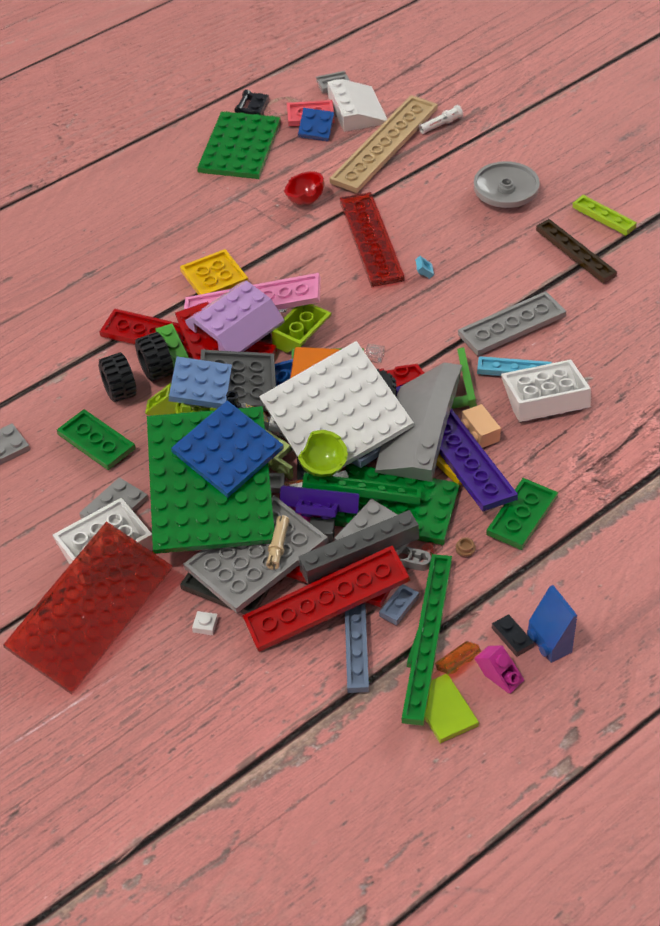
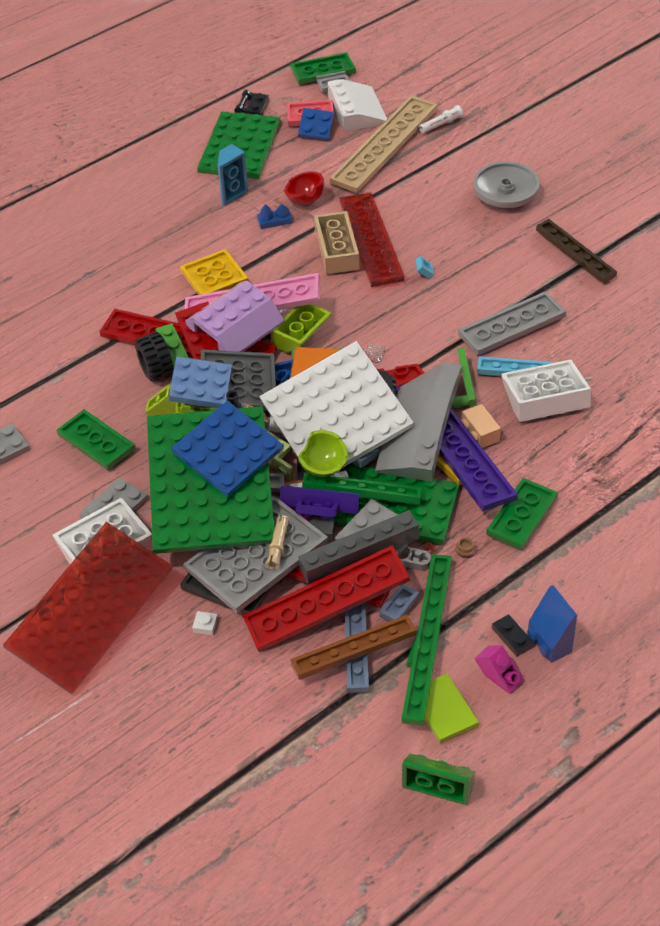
(117, 377): black tyre -> none
(232, 173): none -> dark azure slope
(269, 218): none -> blue tile
(307, 70): none -> green plate
(336, 242): none -> tan brick
(353, 647): none -> dark orange plate
(437, 778): none -> green slope
(459, 656): clear orange plate -> none
(604, 215): lime plate -> none

